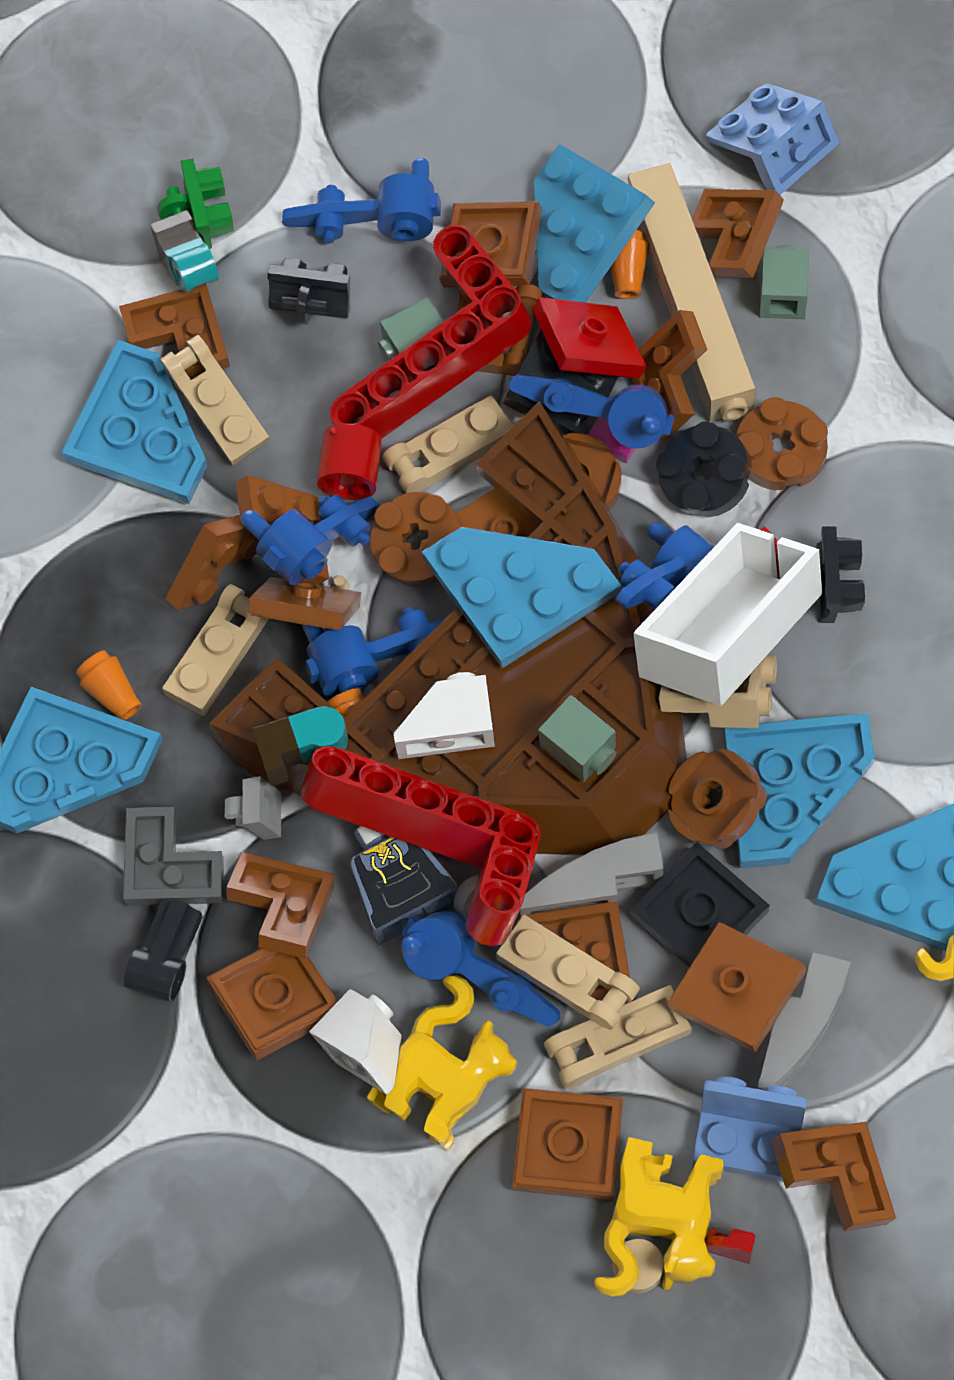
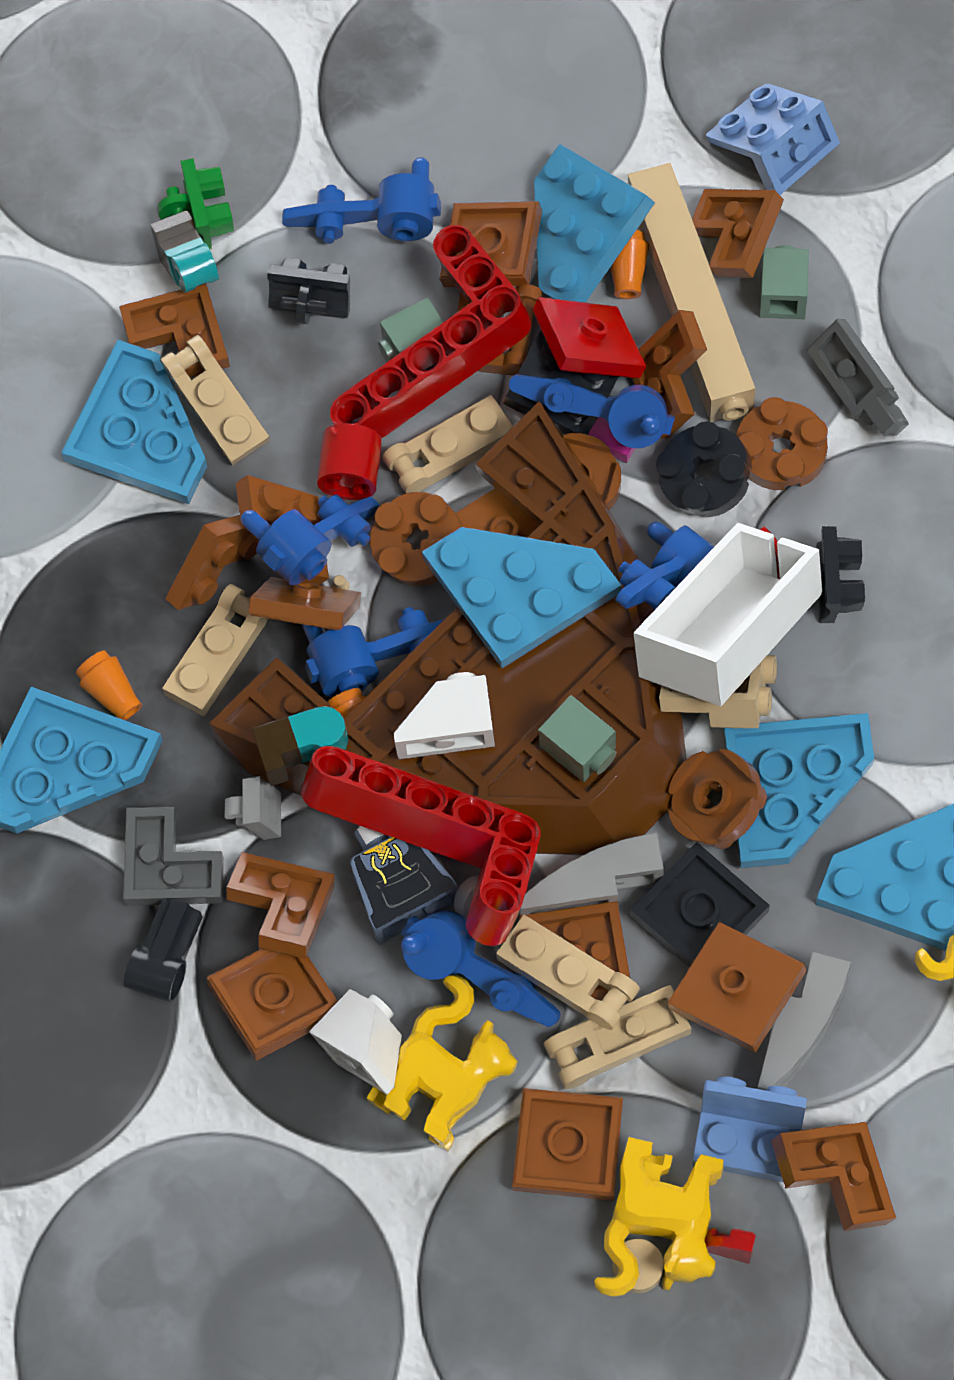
(857, 378): none -> dark grey hinge

